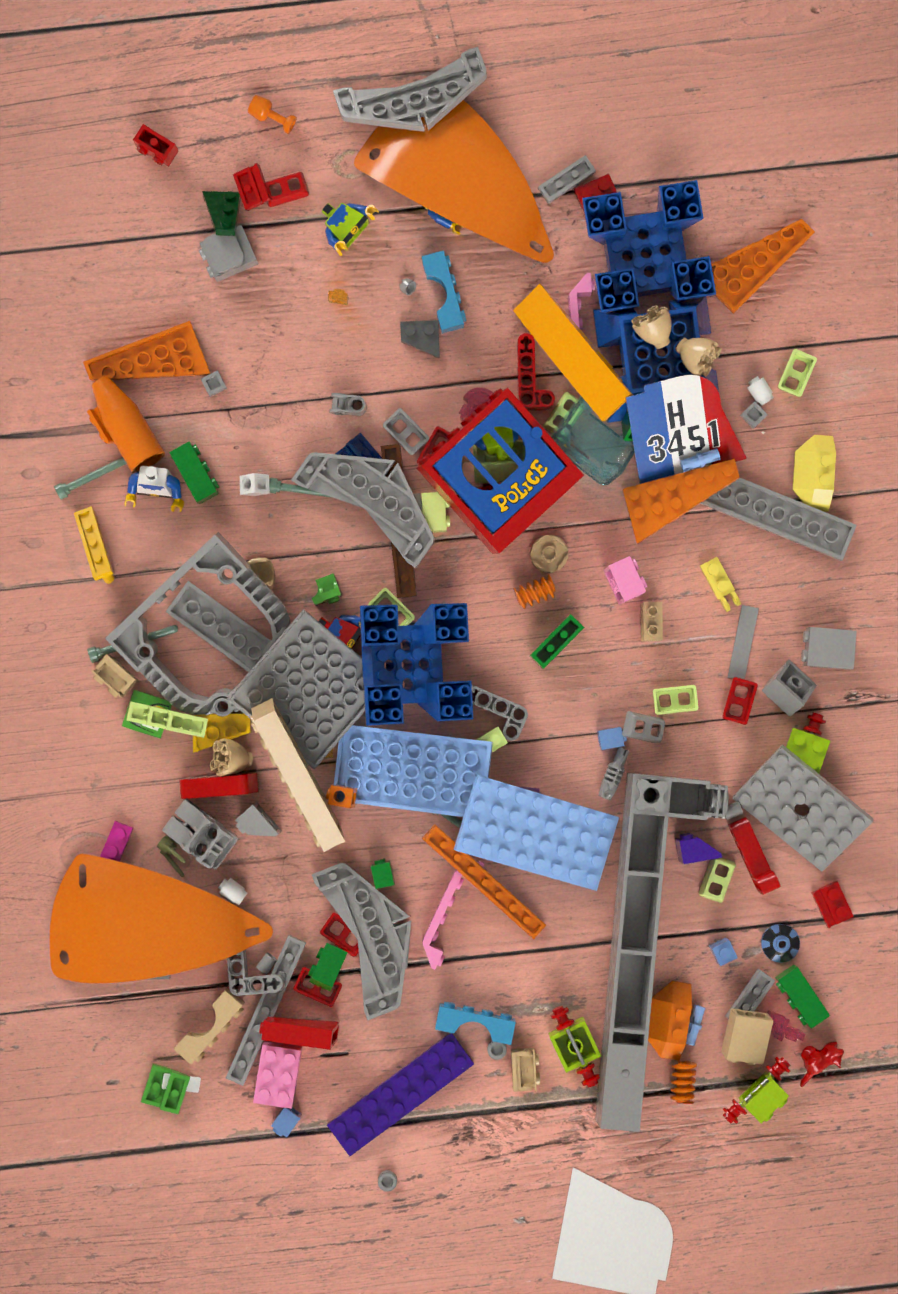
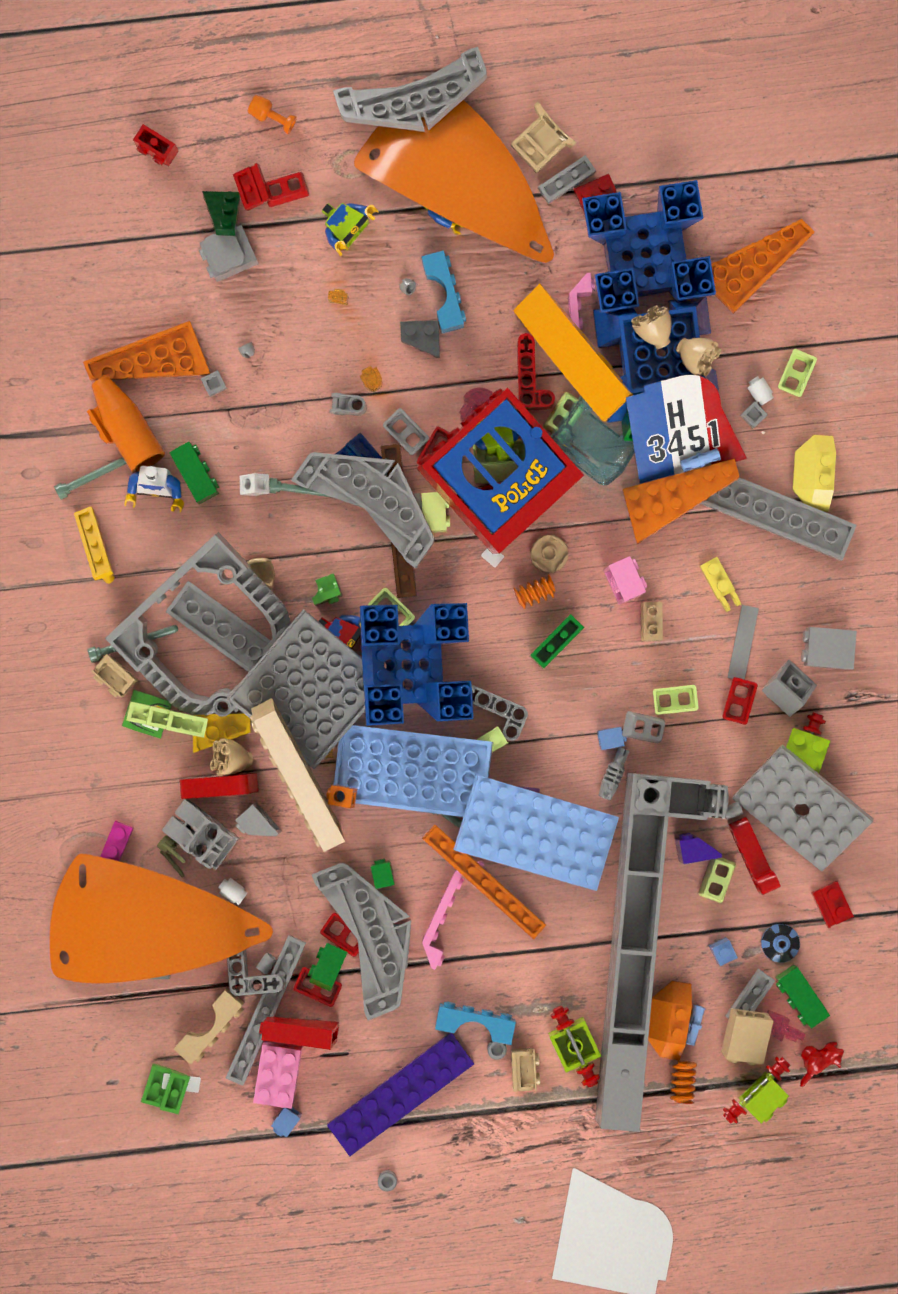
(247, 350): none -> light grey hinge
(371, 379): none -> clear yellow plate
(493, 559): none -> white sticker
(541, 141): none -> tan piece

